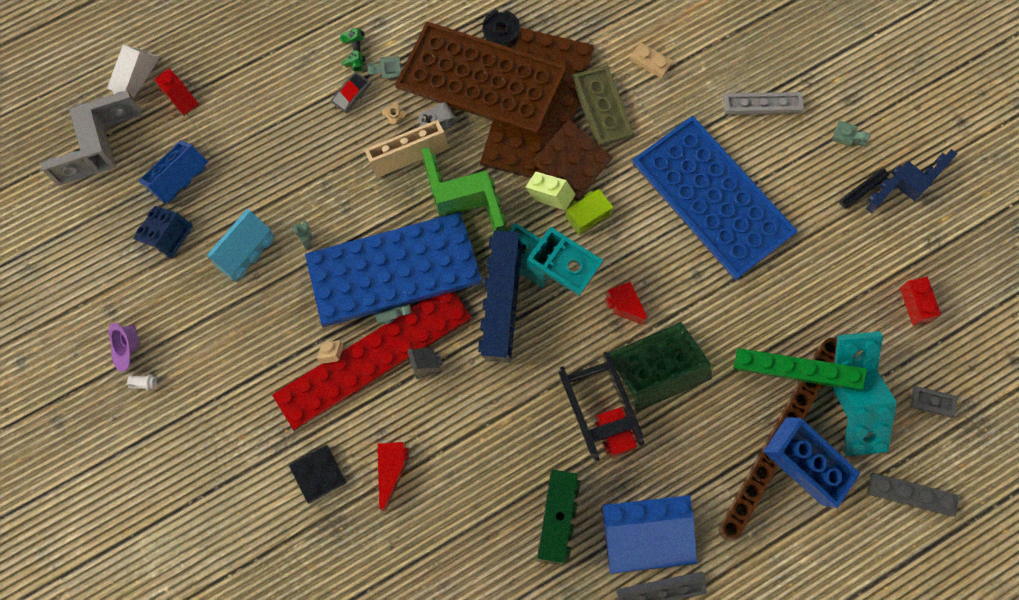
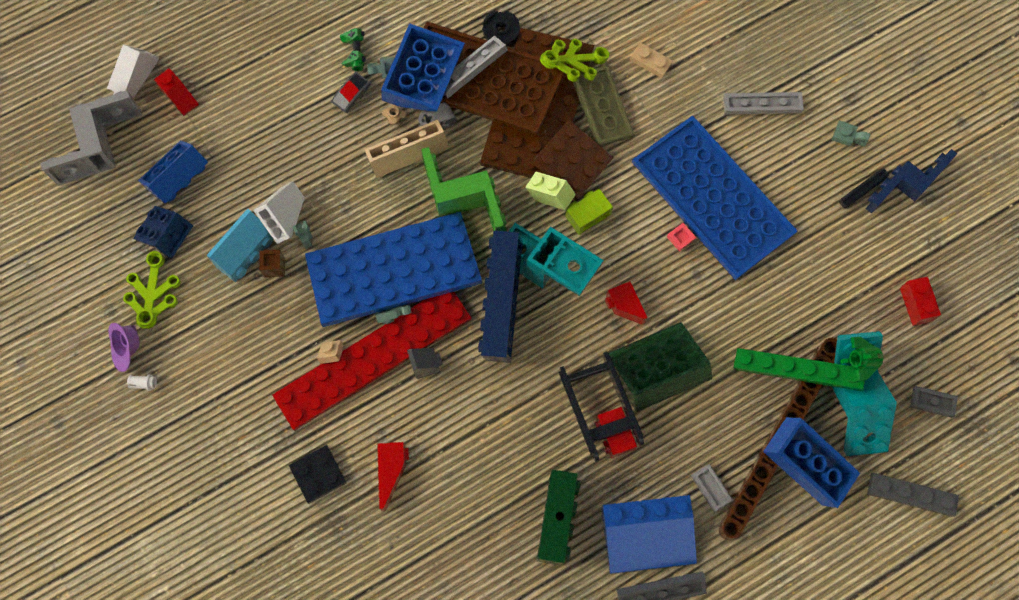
(151, 293): none -> lime plant
(272, 263): none -> reddish brown panel
(281, 211): none -> white slope
(421, 69): none -> blue slope
(475, 64): none -> light grey plate
(552, 60): none -> lime plant
(681, 237): none -> coral plate
(711, 488): none -> light grey tile
(865, 358): none -> green brick

